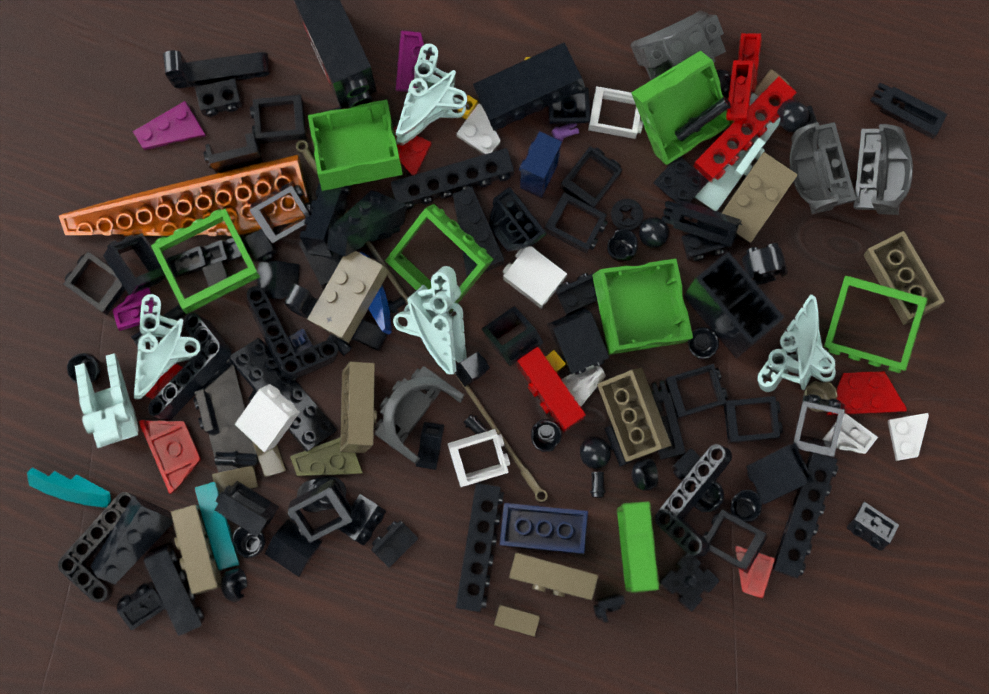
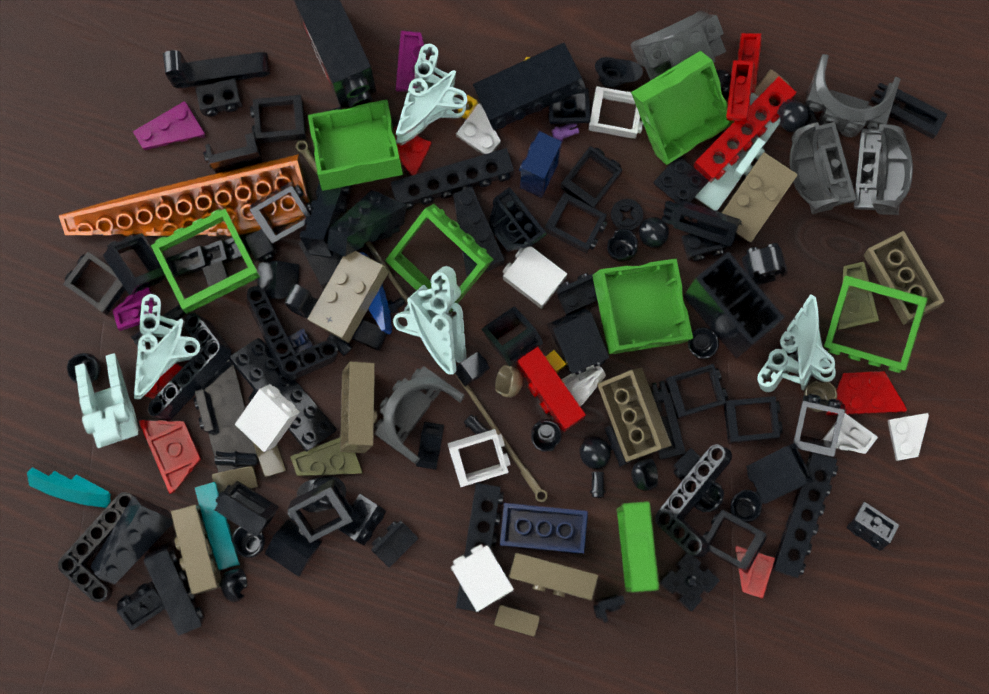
(481, 577): none -> white brick
(508, 381): none -> dark tan hair
(617, 71): none -> black piece
(695, 124): black pin -> none
(846, 111): none -> dark grey piece
(859, 303): none -> olive wing

